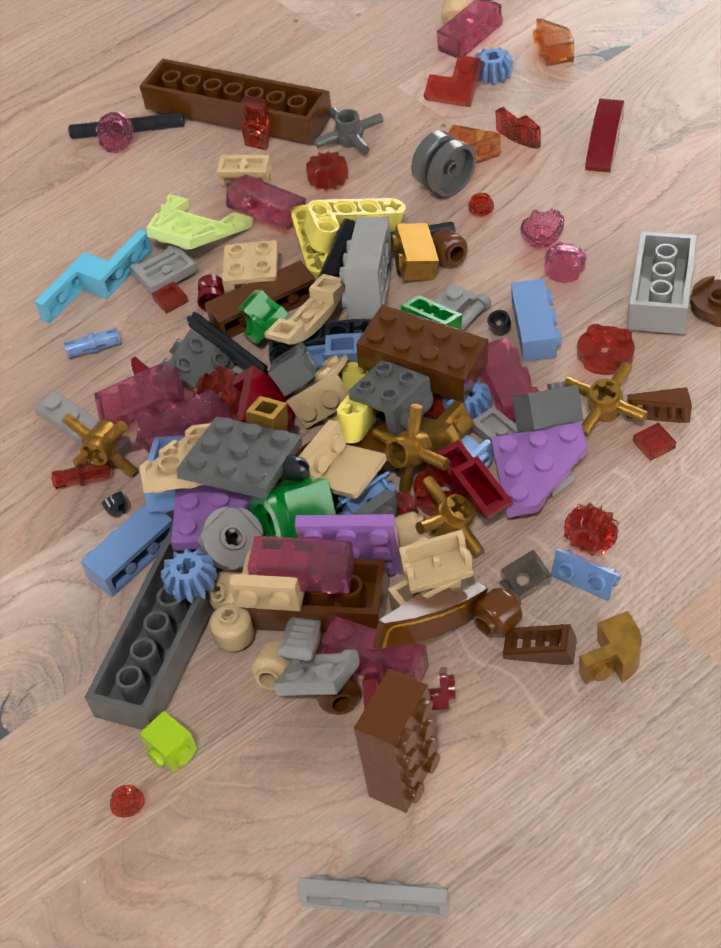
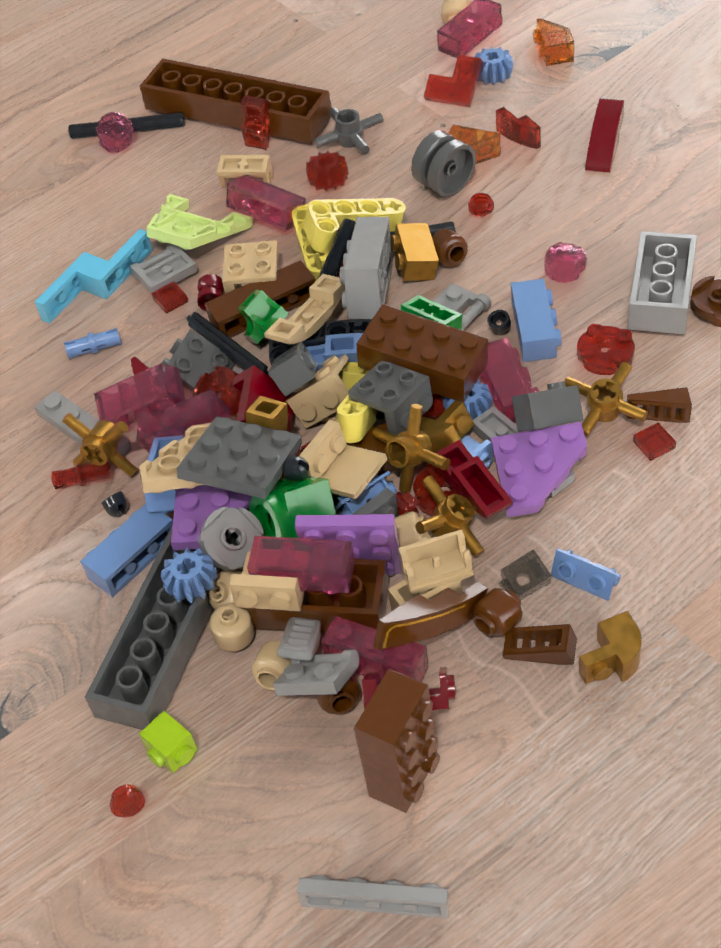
(542, 228): clear pink hair -> none
(591, 529): clear red gear -> none

